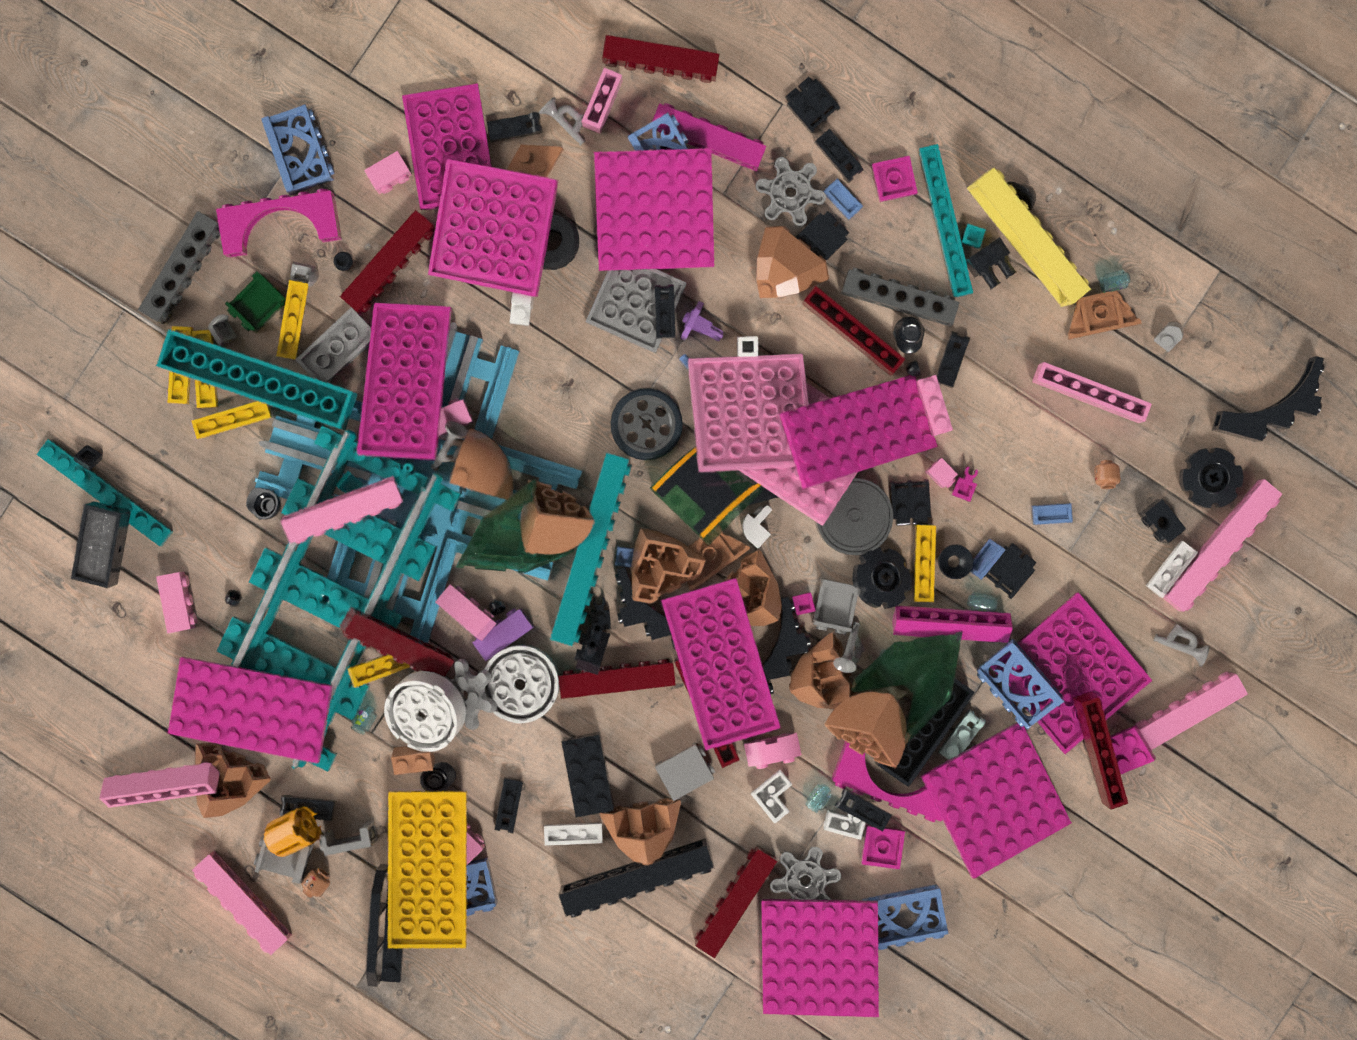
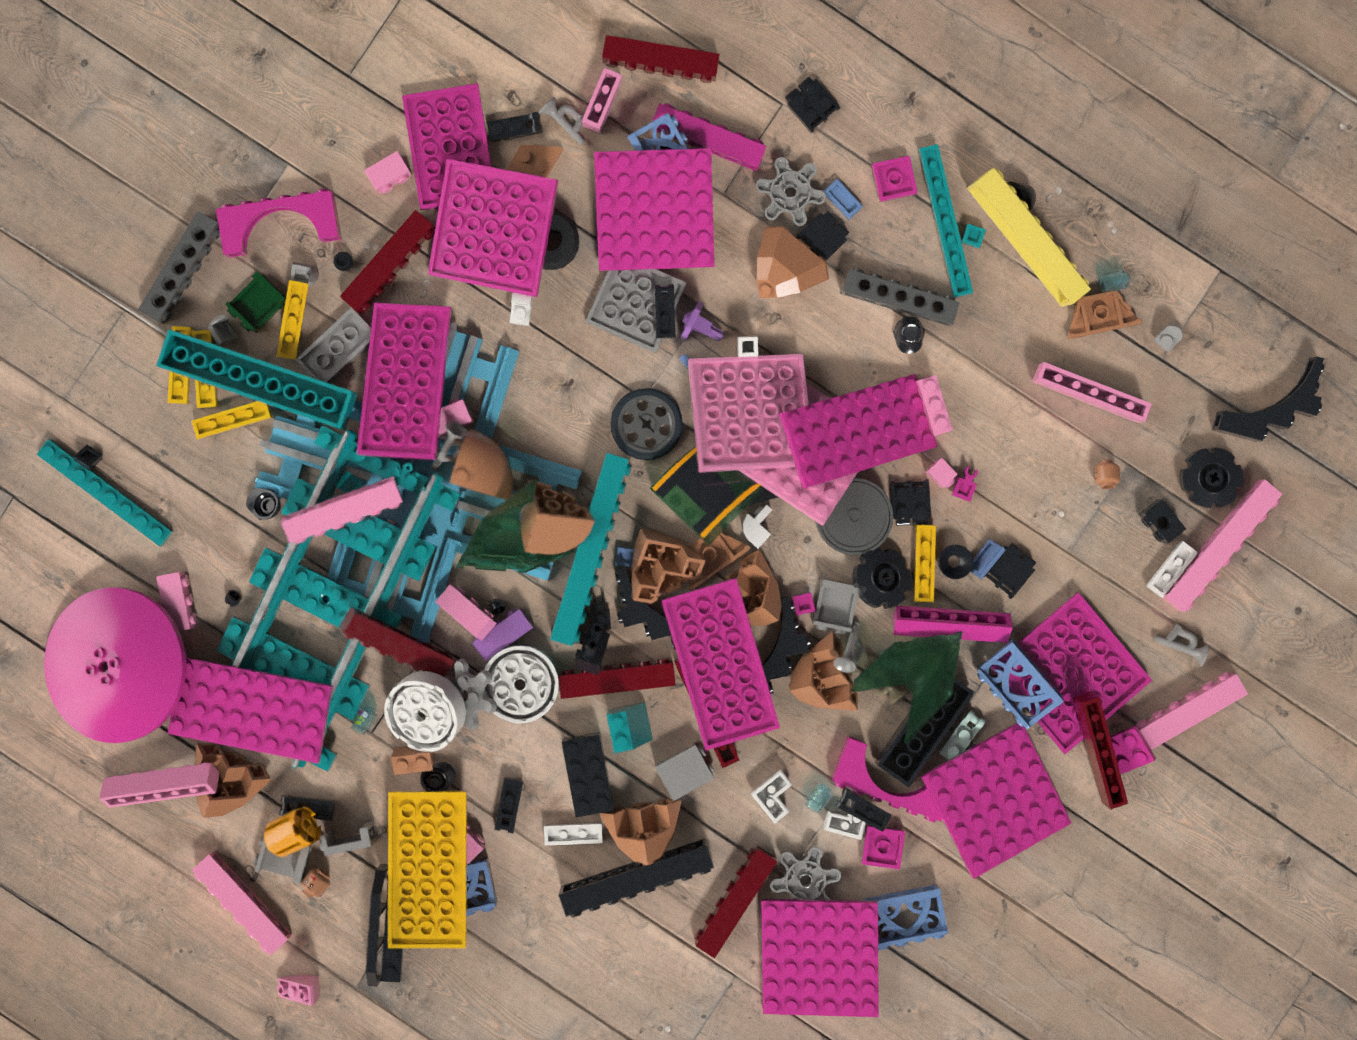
(100, 544): brick -> none
(143, 665): none -> dark pink dish
(275, 135): medium blue fence -> none
(299, 988): none -> bright pink slope
(374, 670): yellow plate -> none
(629, 727): none -> teal slope
(772, 750): bright pink brick -> none
(838, 155): black plate -> none
(853, 331): dark red brick -> none
(871, 725): nougat brick -> none
(913, 369): black hinge -> none
(952, 360): black plate -> none
(982, 602): clear light blue brick -> none
(983, 260): black brick -> none
(1052, 514): medium blue tile -> none

